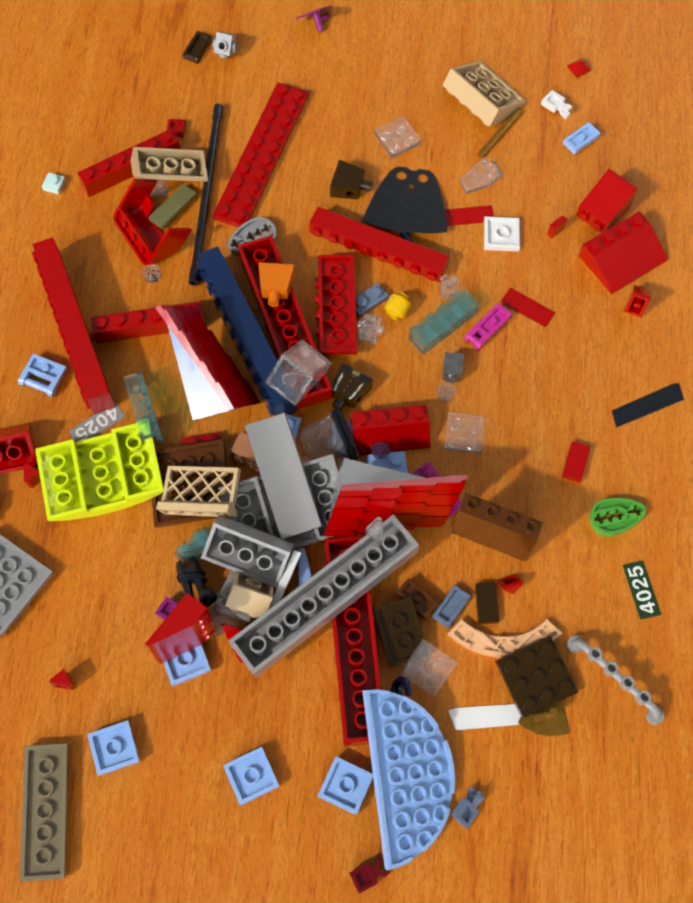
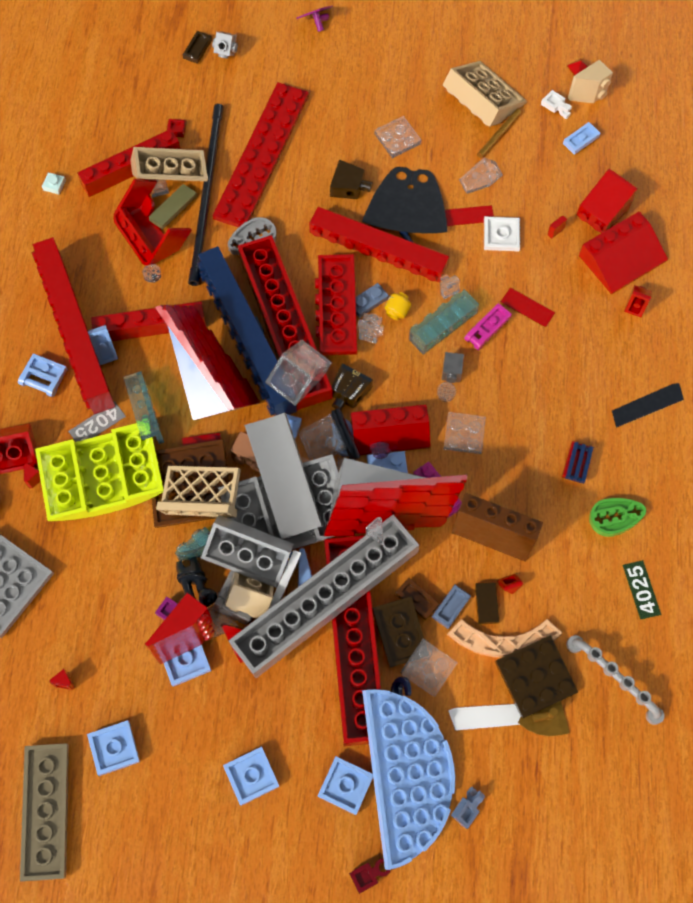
(102, 344): none -> light blue plate
(276, 281): orange torso -> none
(582, 448): none -> dark blue tile
(591, 83): none -> tan slope

